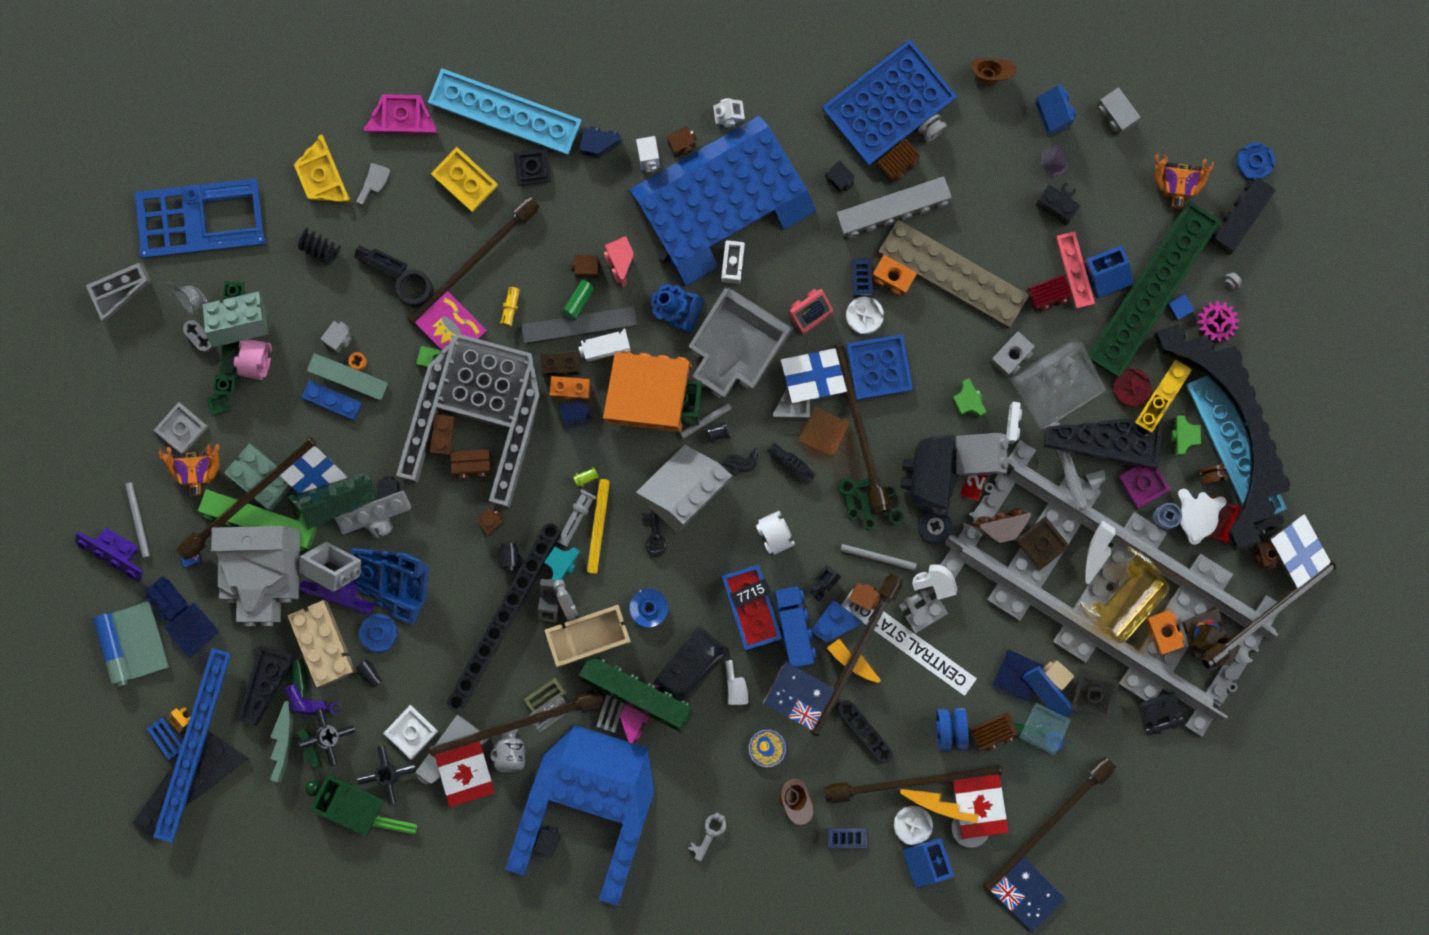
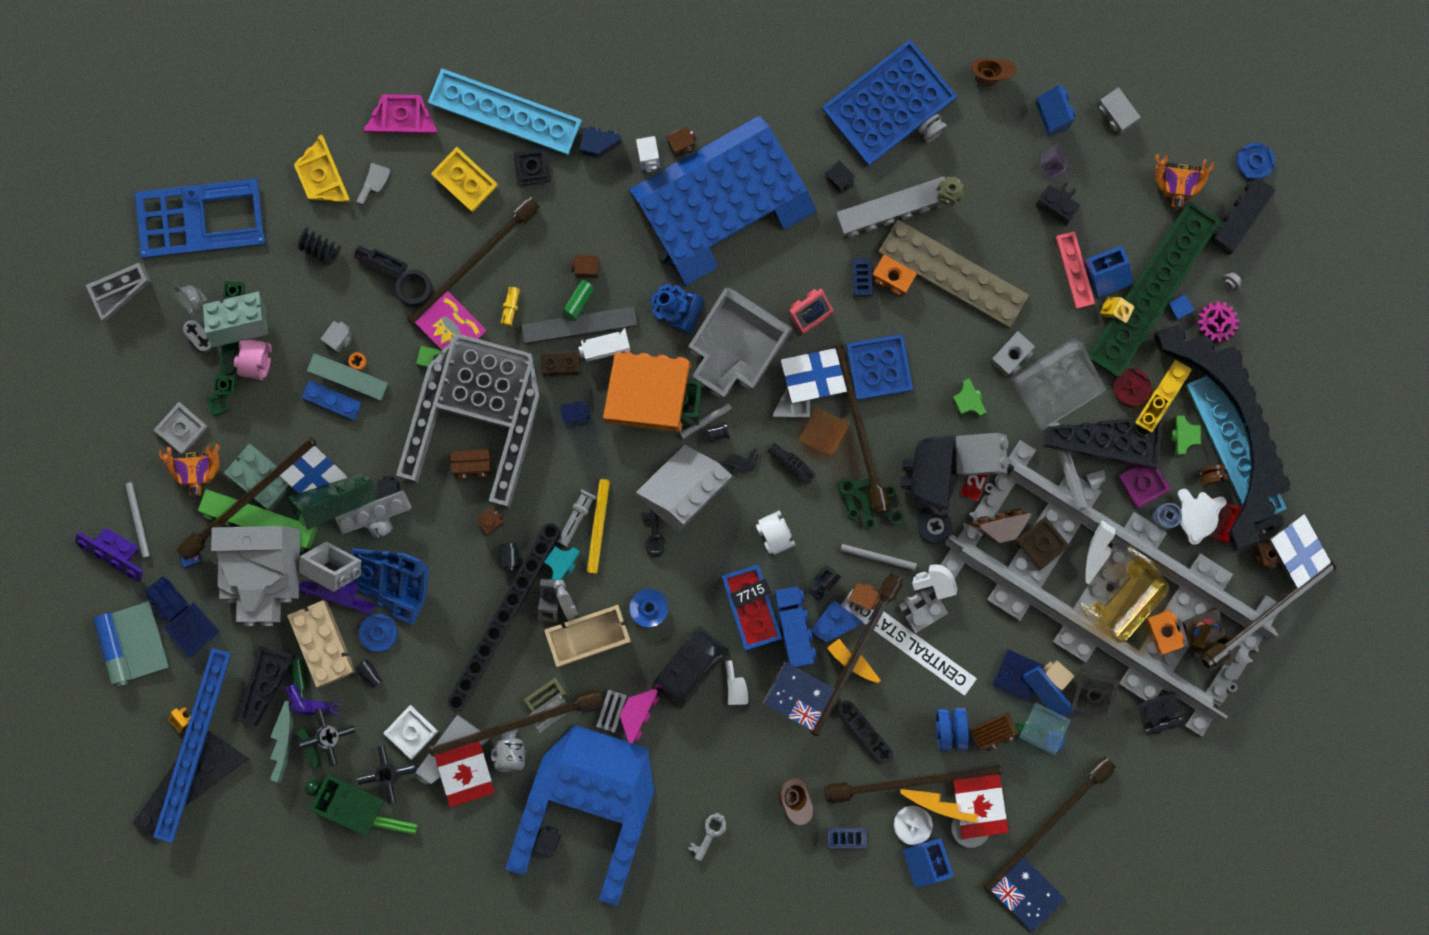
(162, 720): blue tile -> none
(443, 435): reddish brown brick -> none
(570, 388): orange brick -> none
(585, 477): lime pin -> none
(621, 257): coral slope -> none
(636, 694): dark green brick -> none
(728, 112): white brick -> none
(733, 262): white brick -> none
(767, 748): tile -> none
(864, 315): white tile -> none
(898, 161): reddish brown brick -> none
(948, 197): none -> olive brick
(1014, 417): white plate -> none
(1049, 293): dark red brick -> none
(1117, 308): none -> yellow bracket

